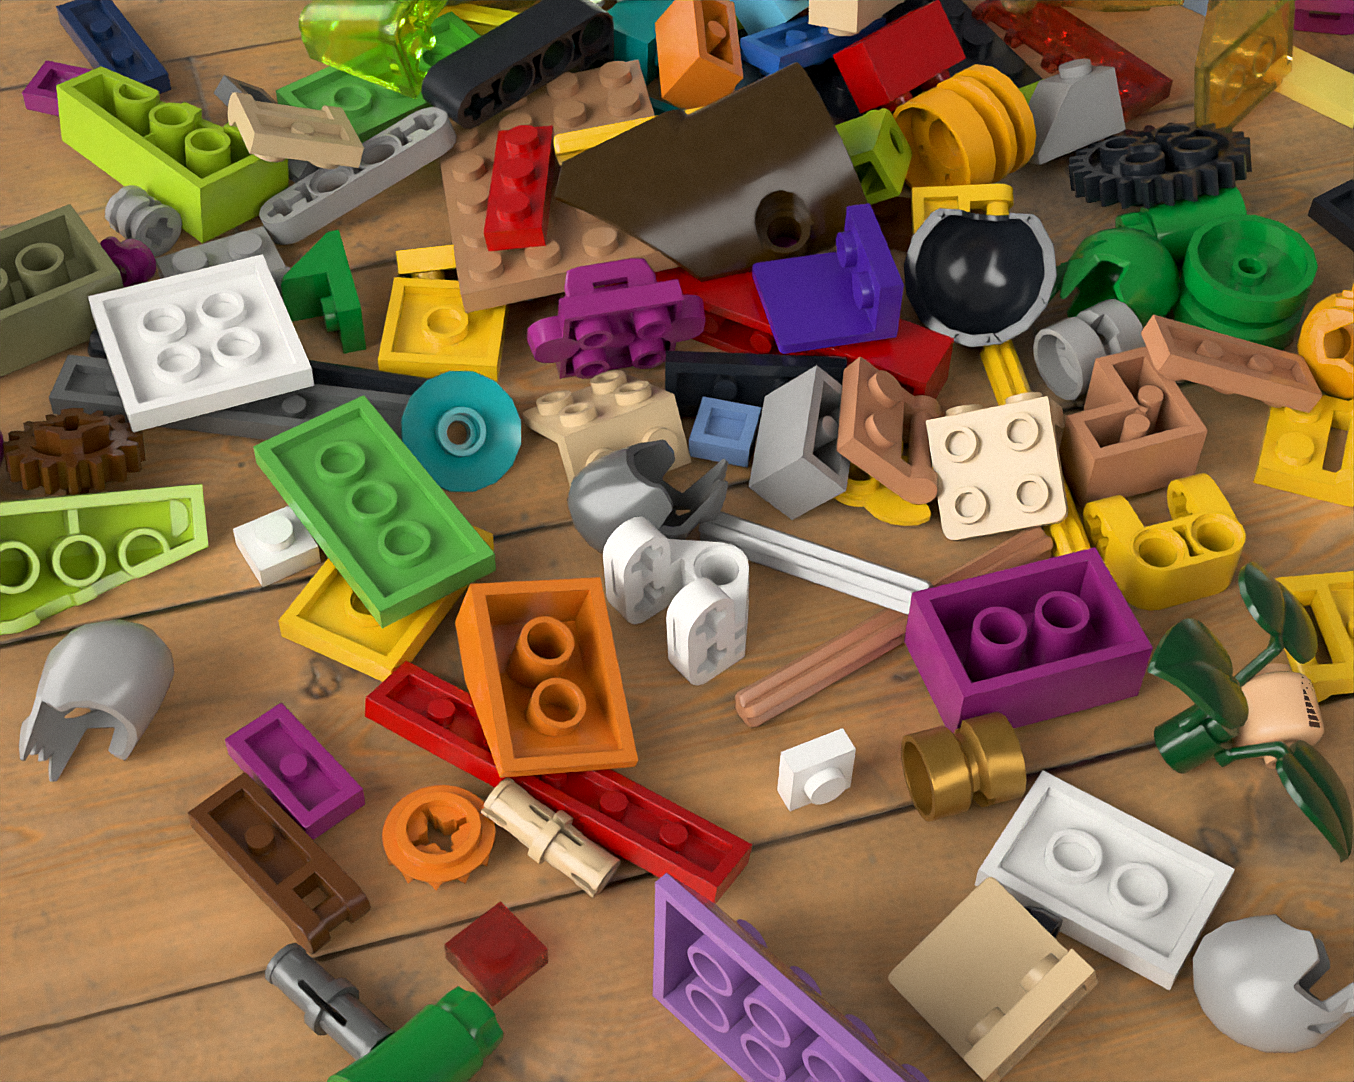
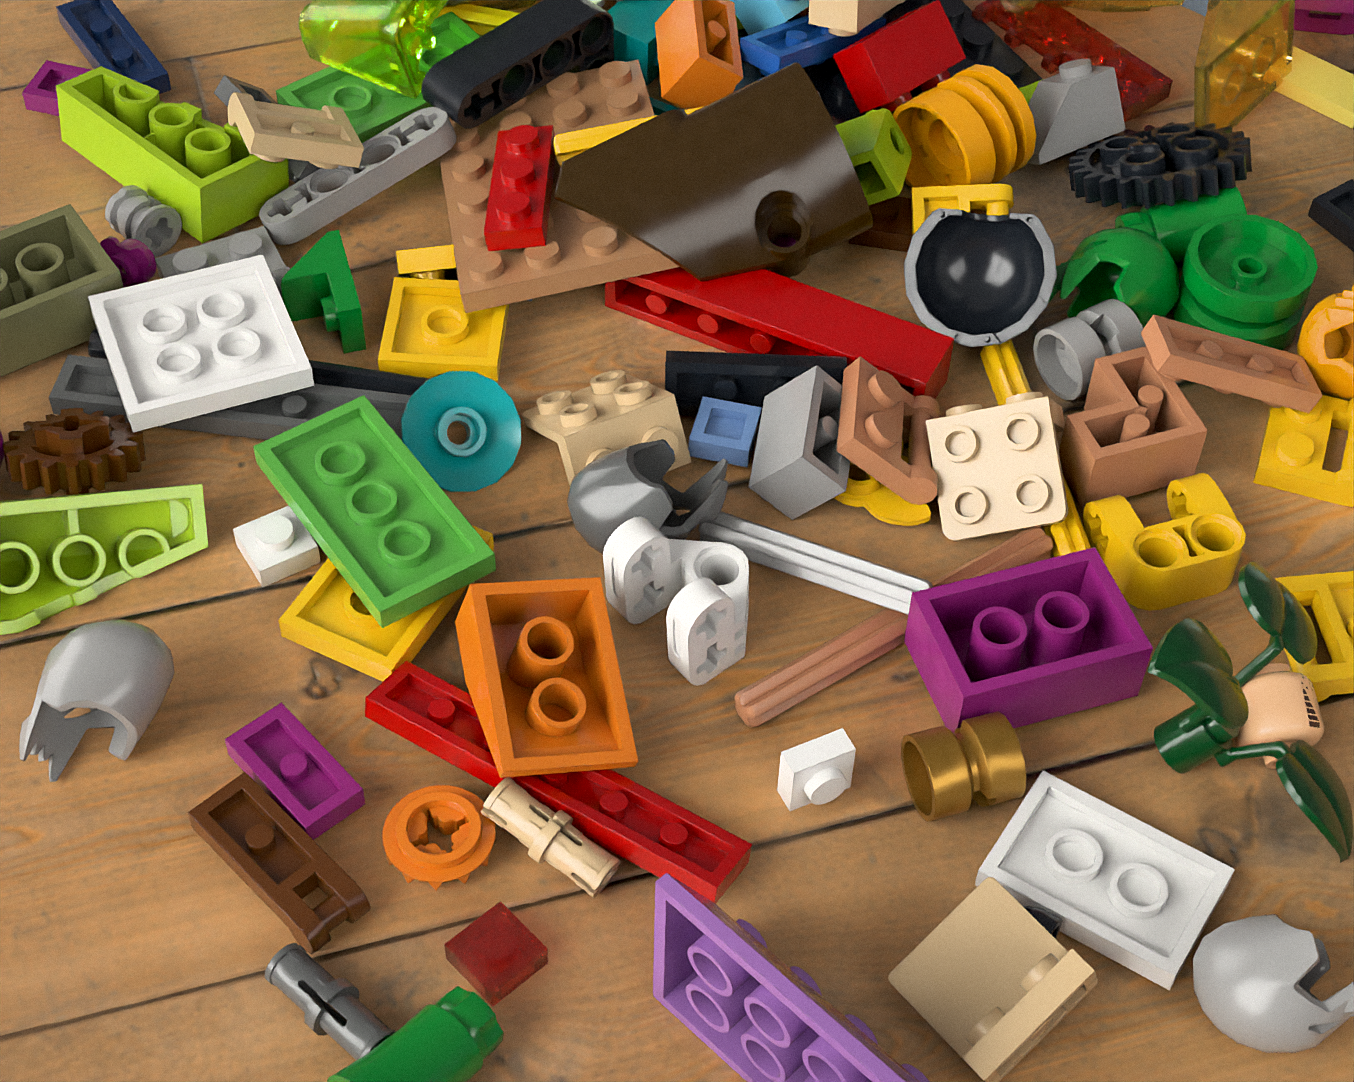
(615, 323): magenta piece -> none
(836, 294): dark purple bracket -> none

